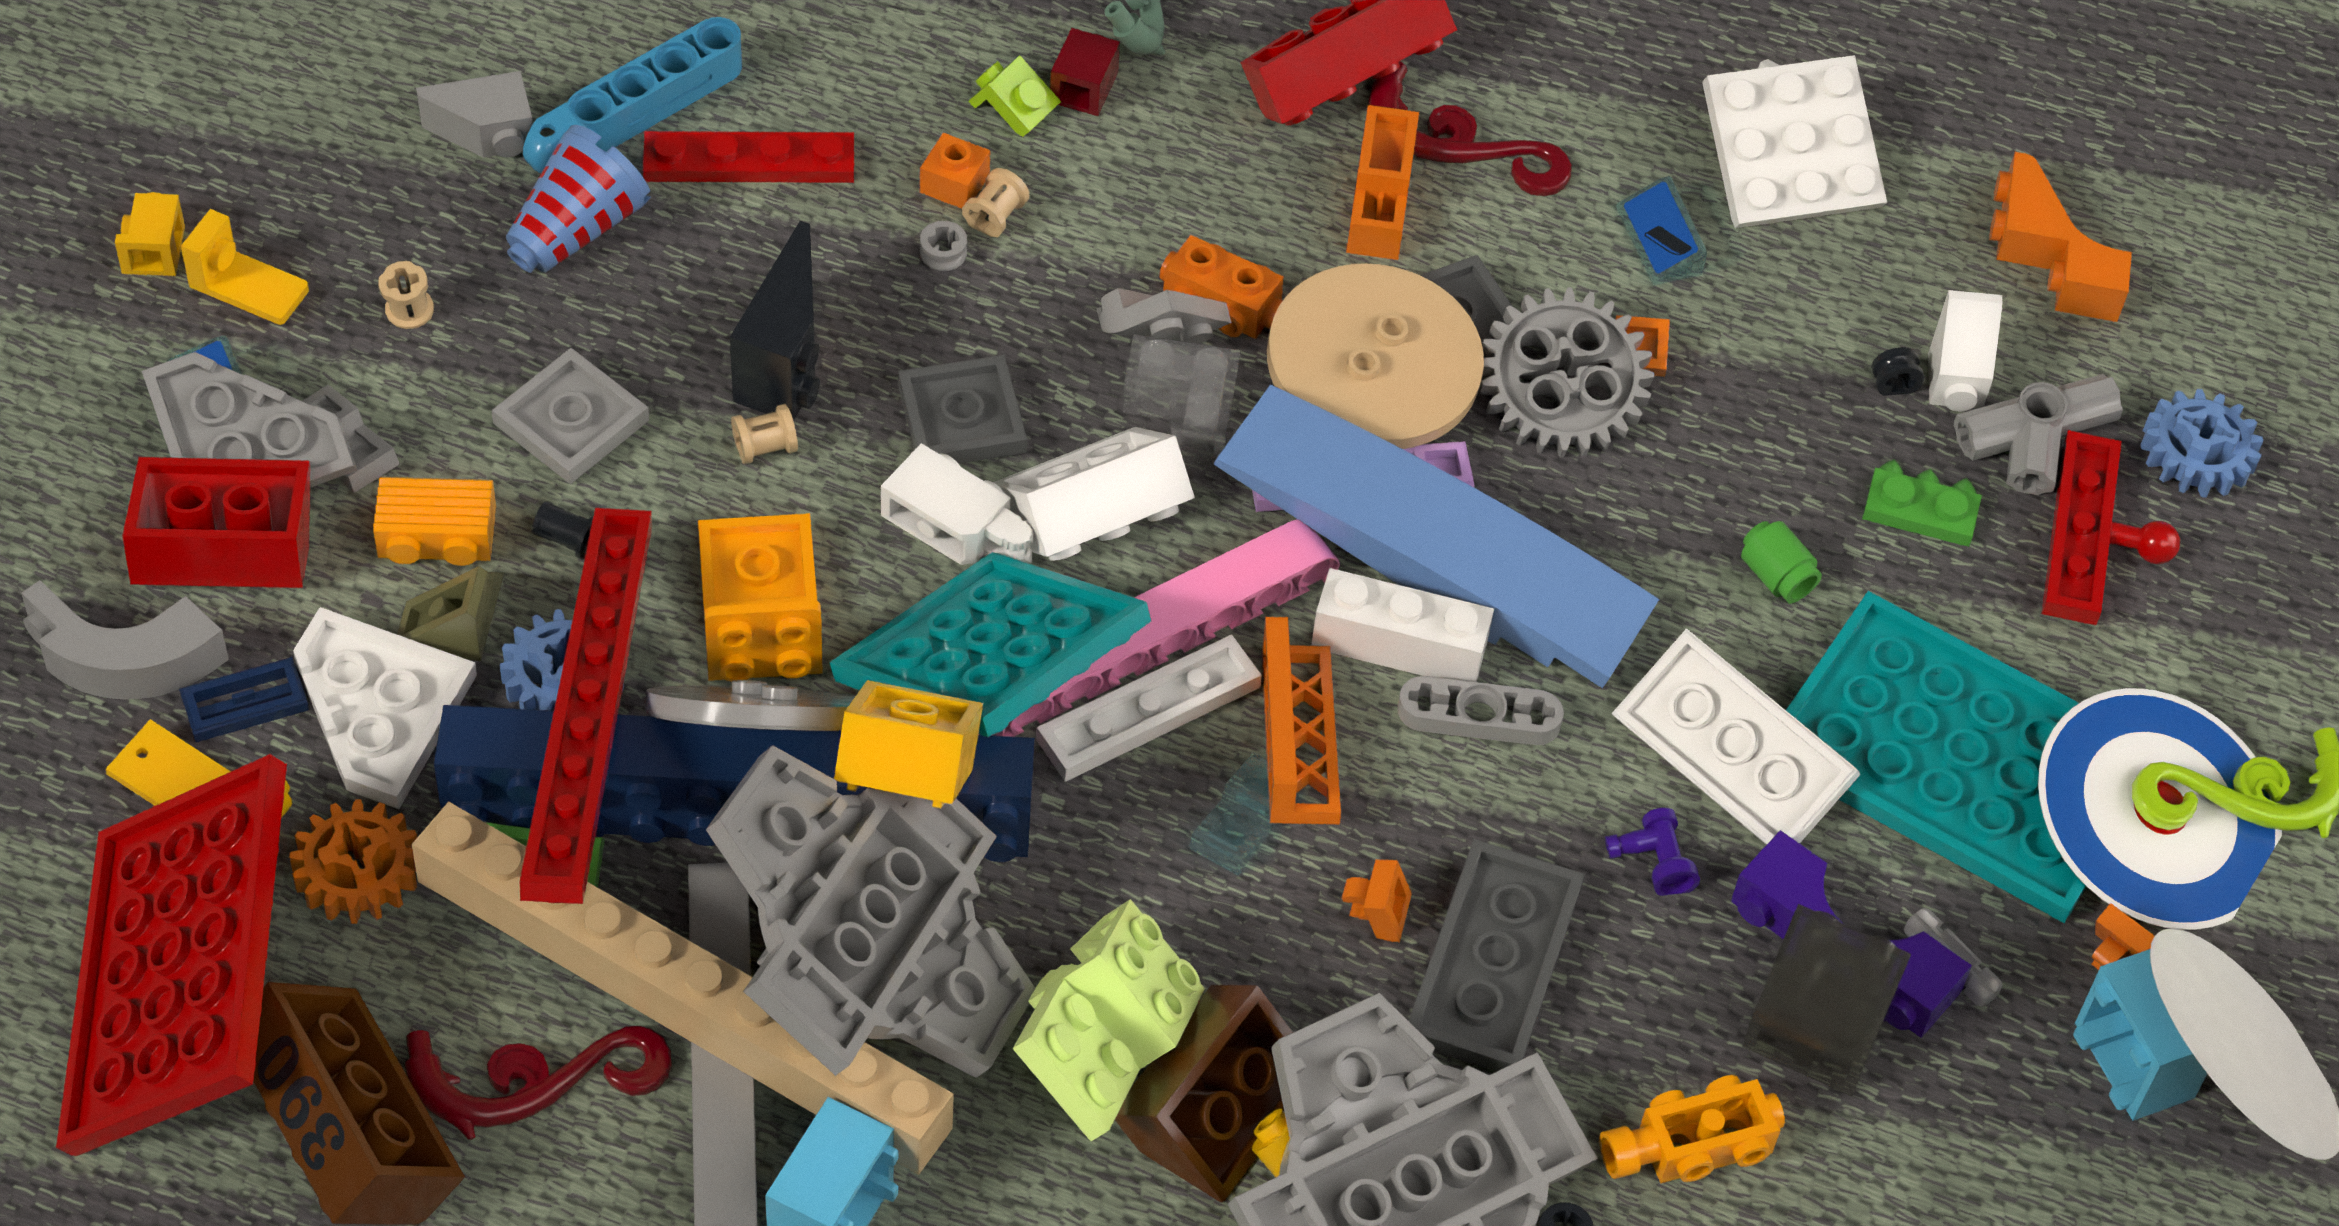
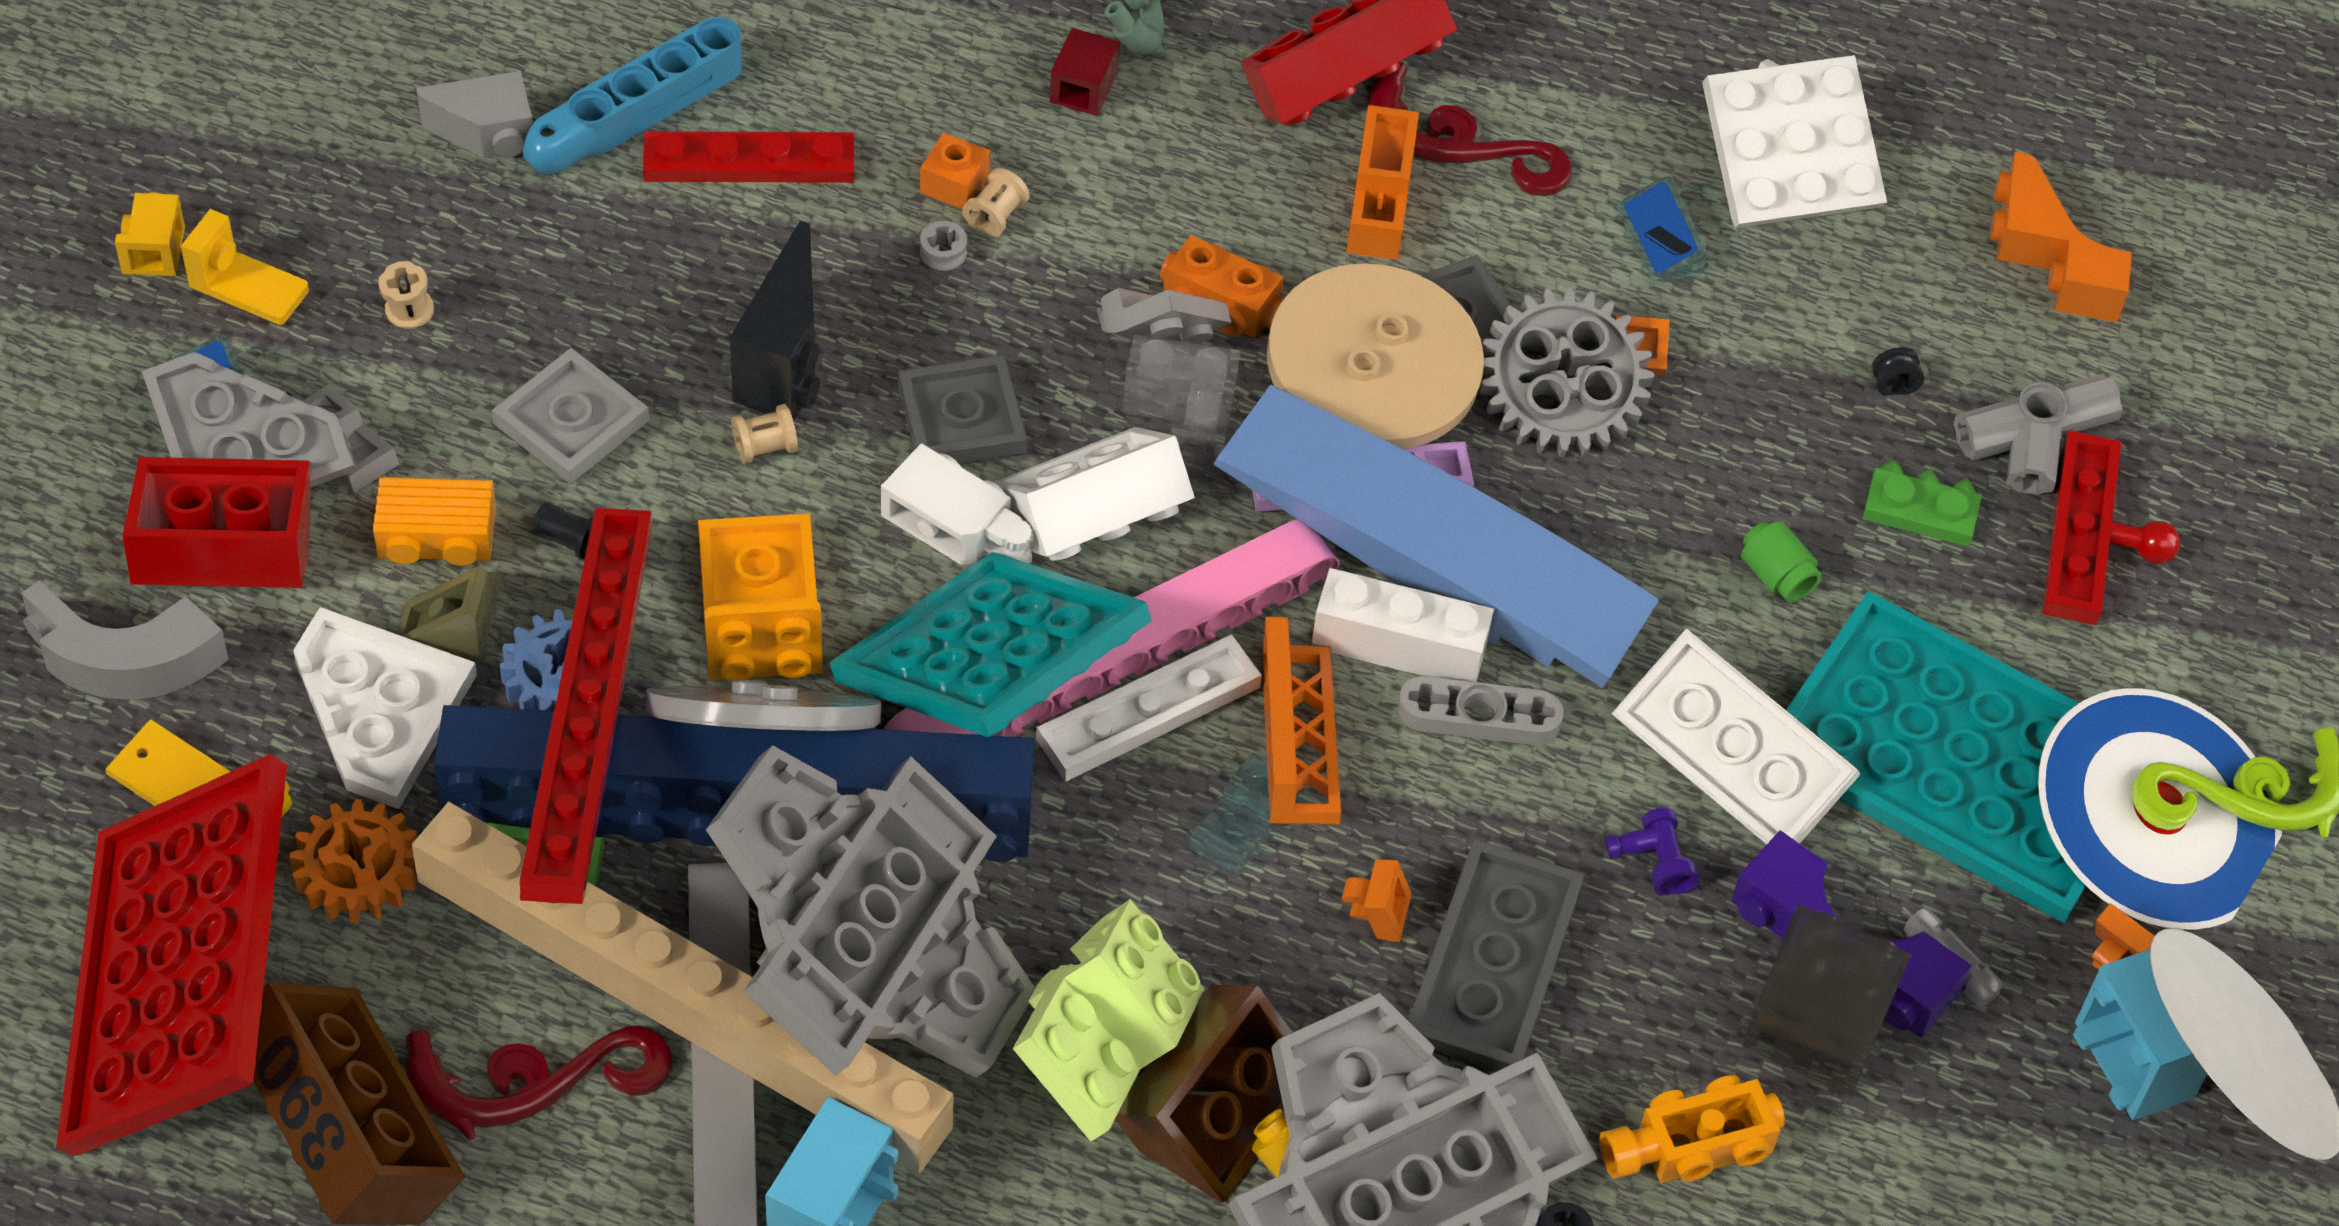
(245, 707): dark blue tile -> none
(574, 201): medium blue cone -> none
(908, 742): yellow container -> none
(1015, 94): lime bracket -> none
(1964, 350): white slope -> none
(2201, 443): medium blue gear -> none

